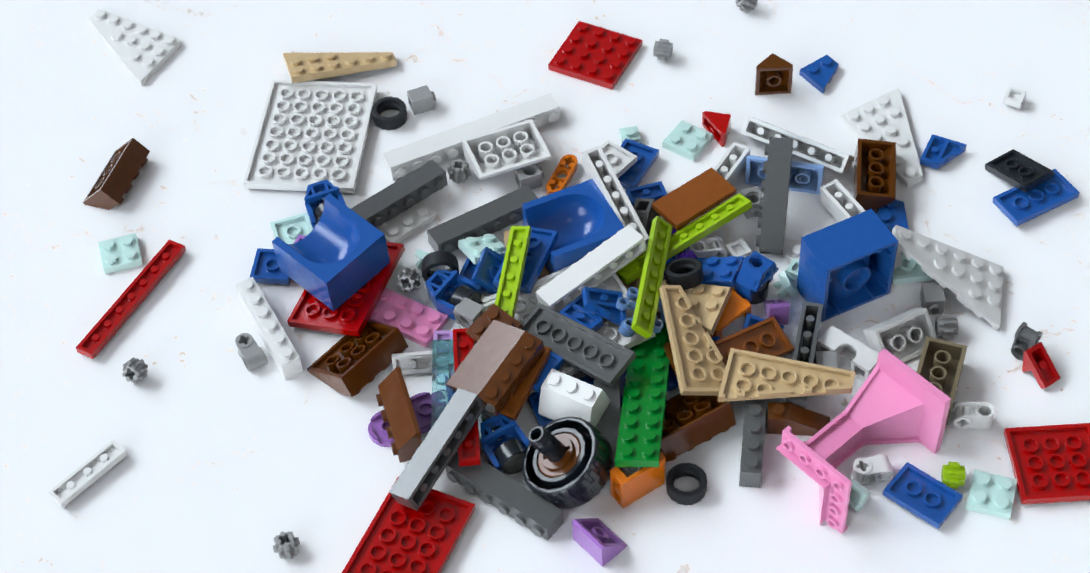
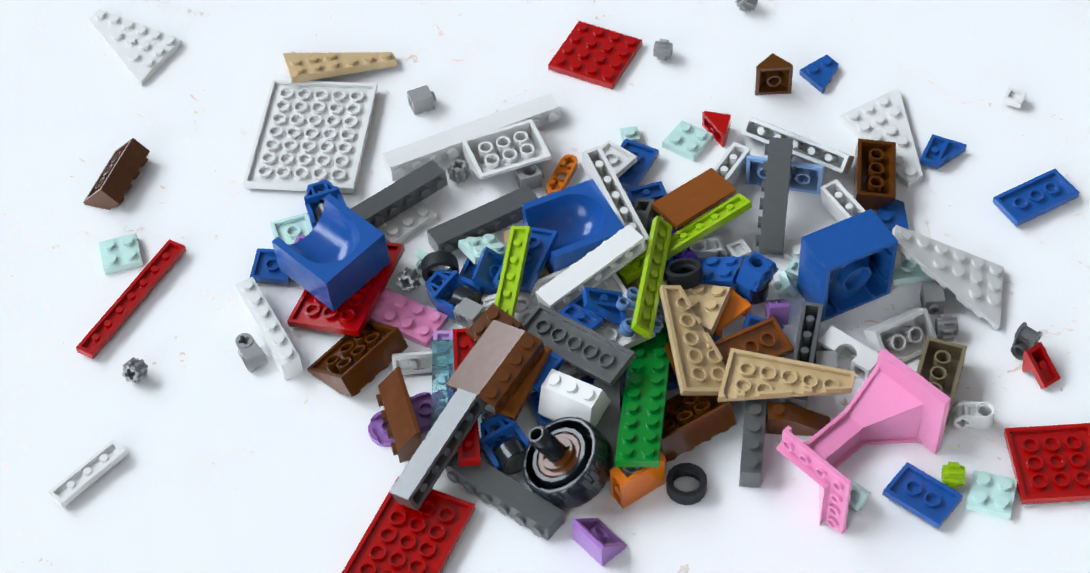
(286, 545): light grey gear -> none
(385, 104): black tyre -> none
(754, 195): light grey brick -> none
(874, 469): white piece -> none
(1019, 170): black tile -> none

